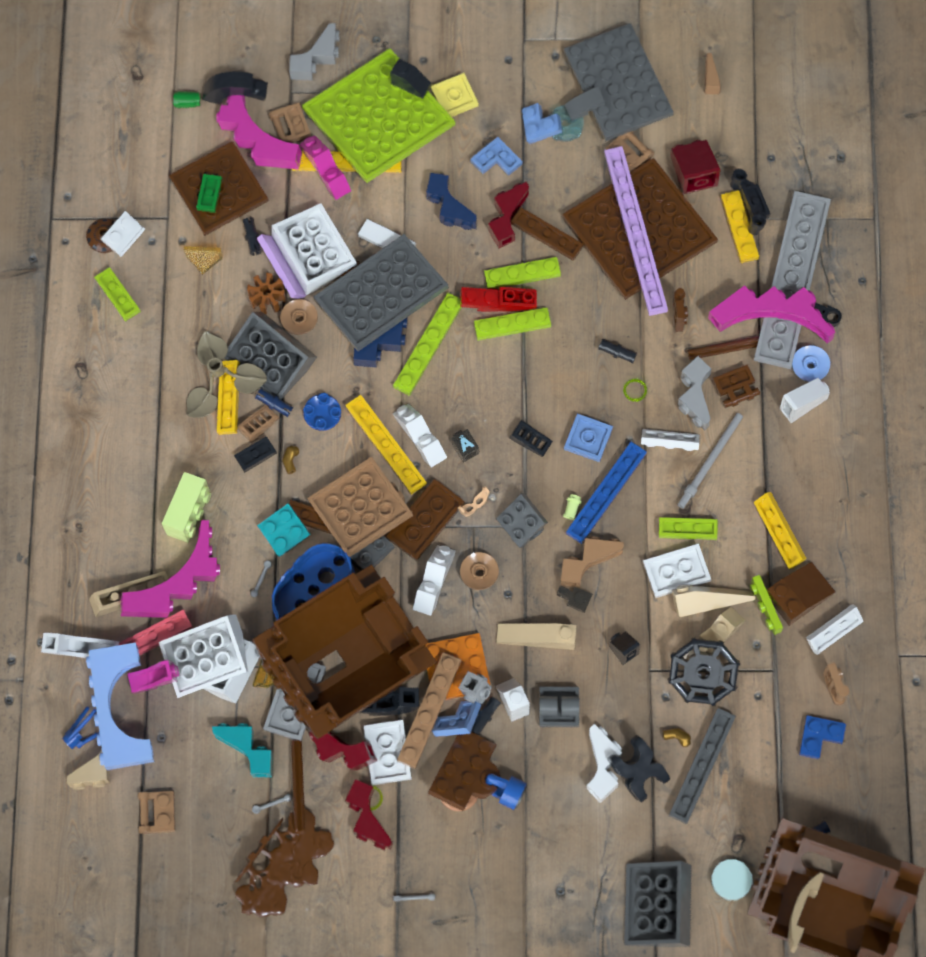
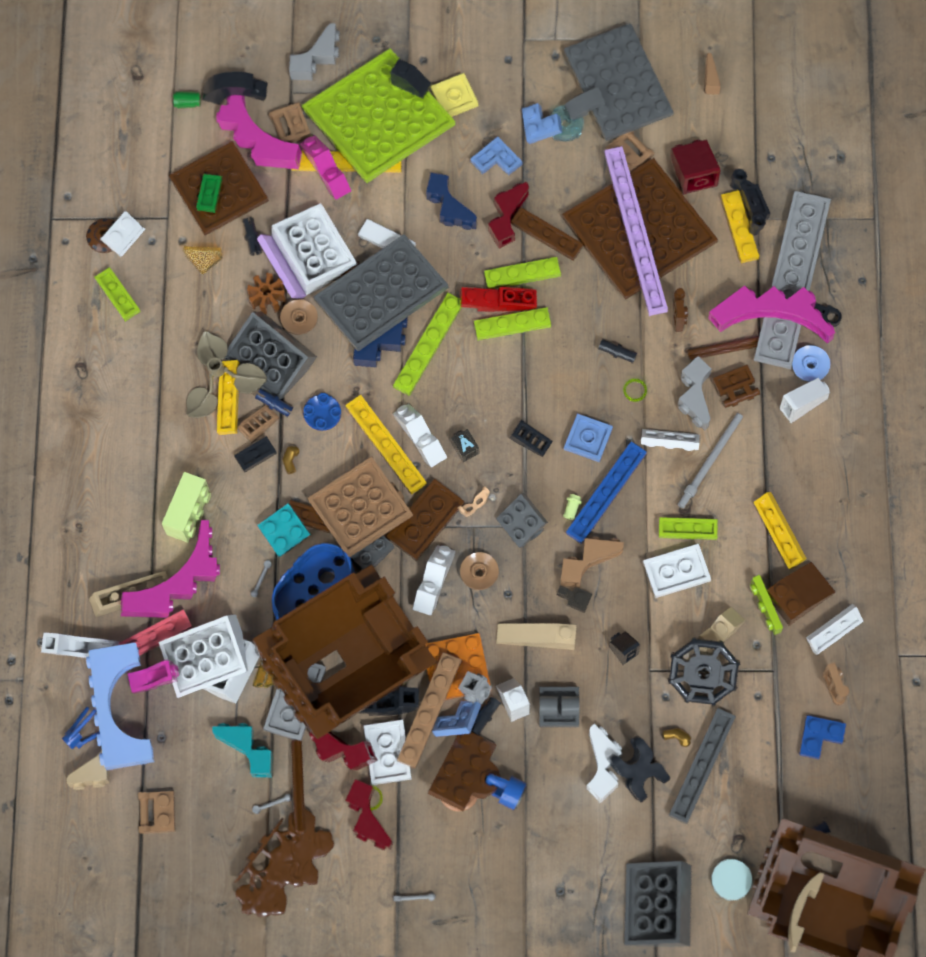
(698, 599): tan slope -> none

